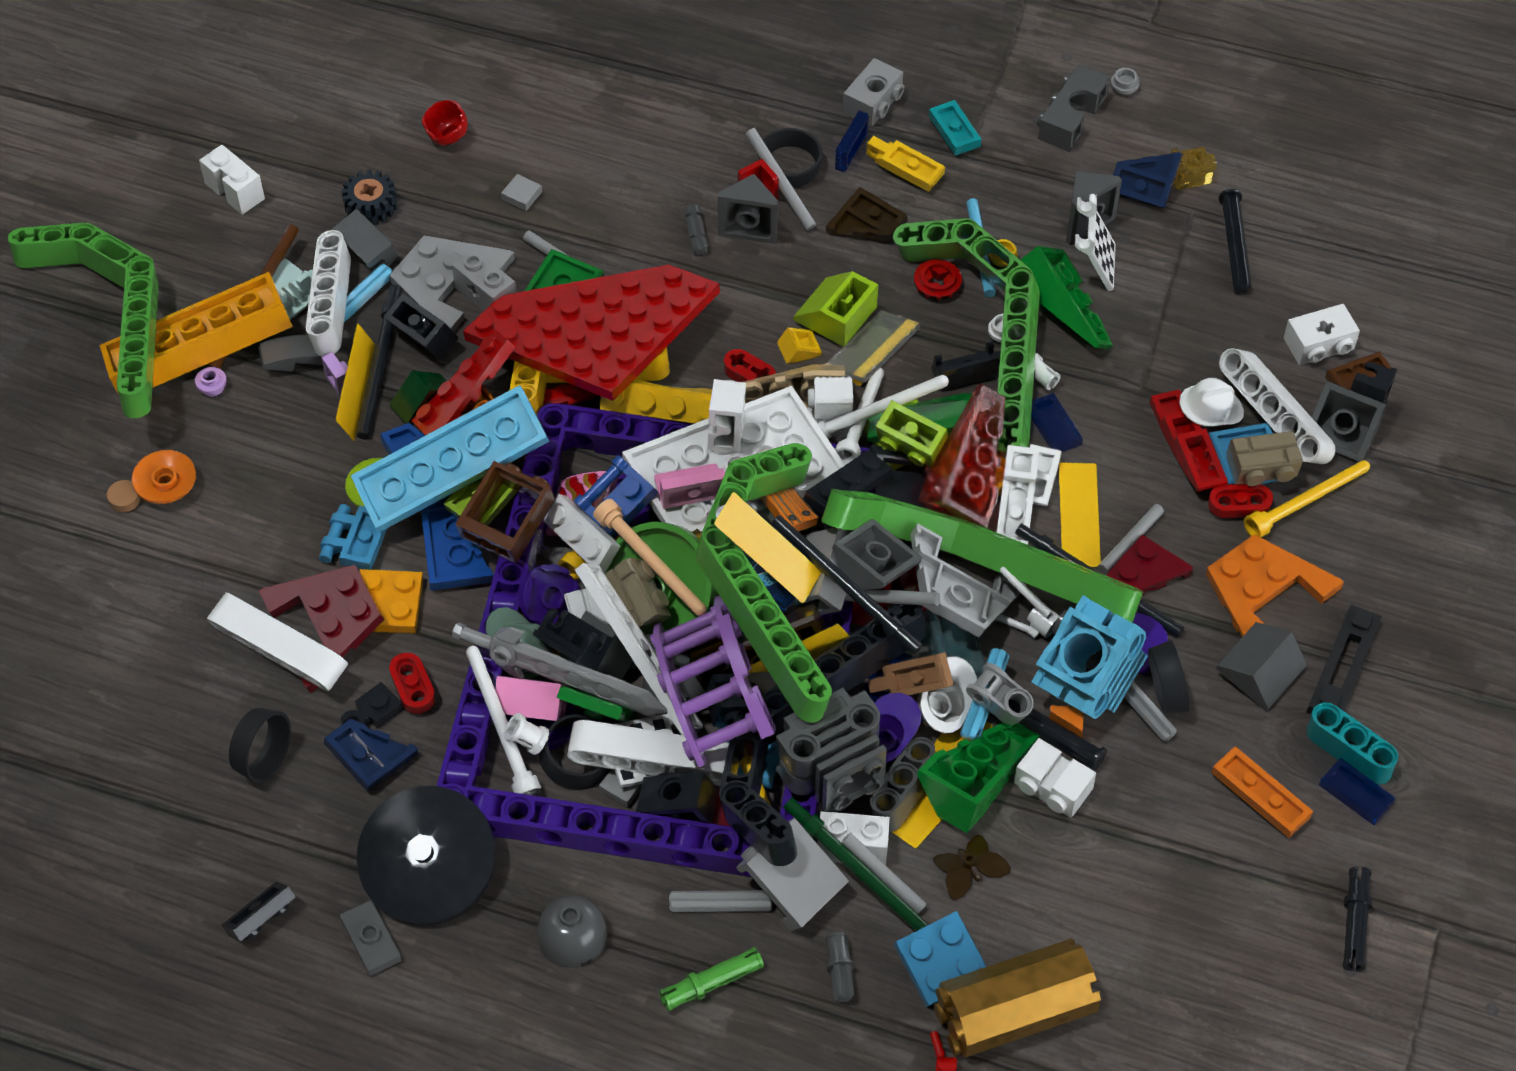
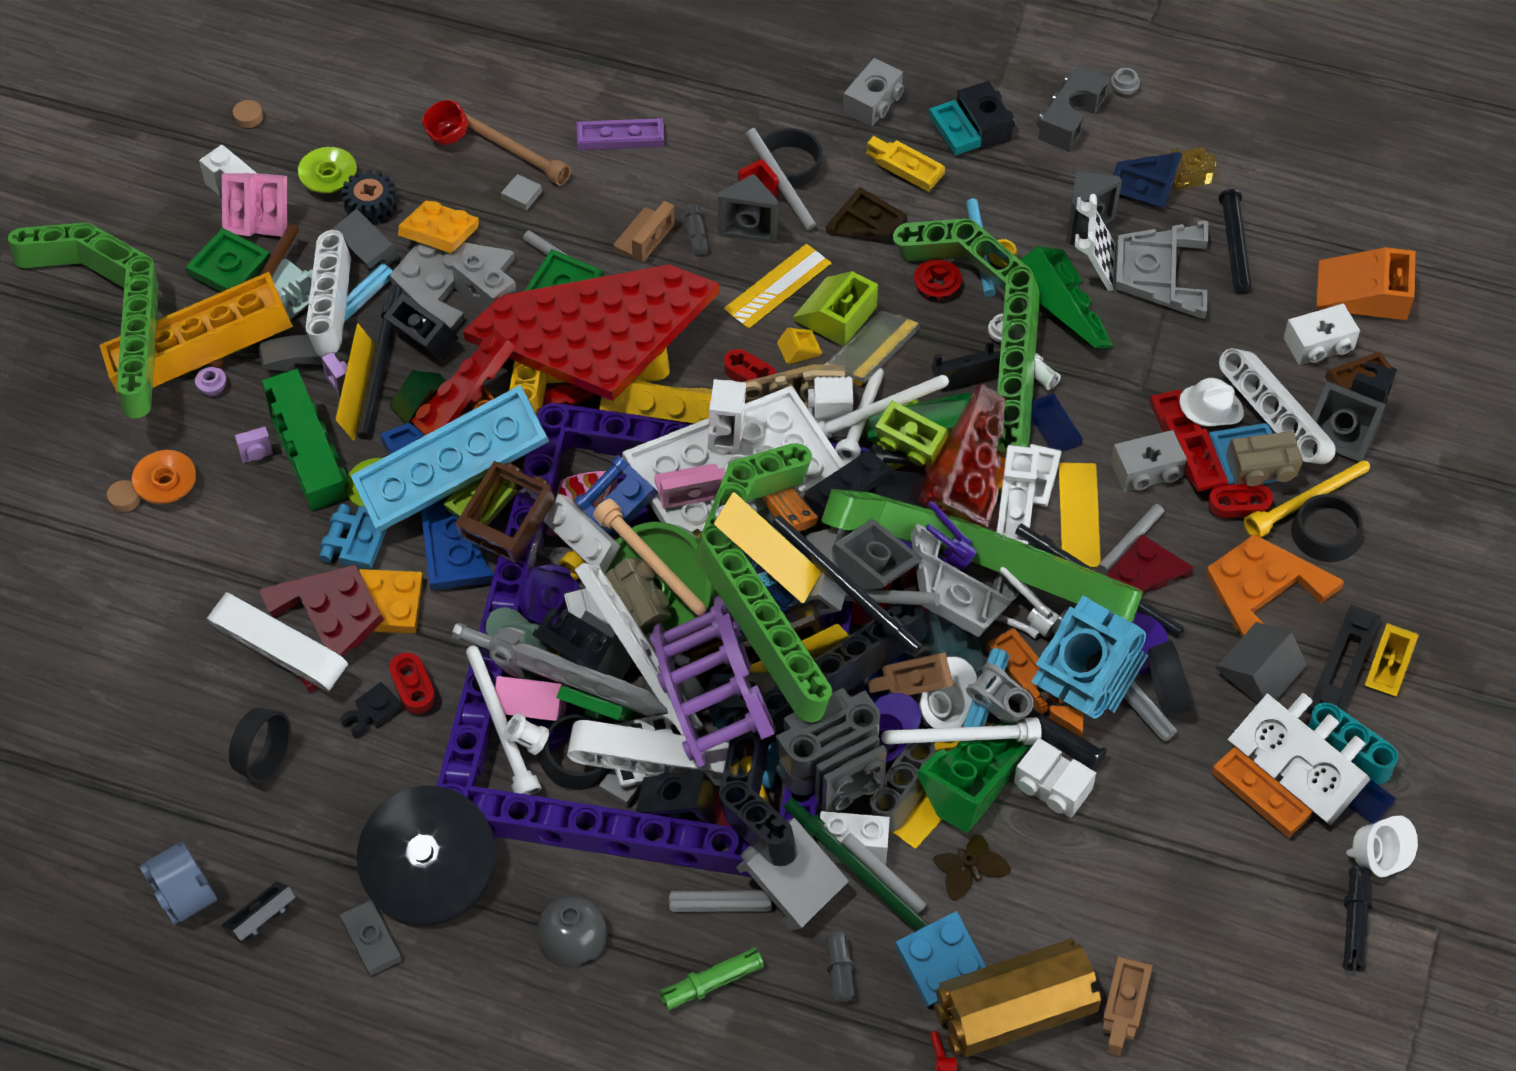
(178, 882): none -> sand blue brick
(227, 261): none -> green plate
(247, 114): none -> medium nougat tile
(253, 444): none -> lavender plate
(254, 203): none -> bright pink slope
(305, 440): none -> green wedge
(326, 169): none -> lime dish
(367, 752): dark blue wing -> none
(438, 226): none -> light orange plate
(556, 171): none -> medium nougat piece
(620, 134): none -> medium lavender tile
(646, 232): none -> medium nougat panel
(777, 286): none -> yellow sticker
(851, 141): clear blue tile -> none
(958, 550): none -> dark purple plant
(986, 113): none -> black brick
(1021, 665): none -> orange hinge
(1024, 731): none -> white piece
(1125, 1002): none -> medium nougat hinge
(1148, 461): none -> light grey brick
(1149, 267): none -> light grey wing
(1301, 756): none -> white piece
(1323, 551): none -> black tyre
(1369, 282): none -> orange slope
(1385, 846): none -> white piece
(1391, 659): none -> yellow slope

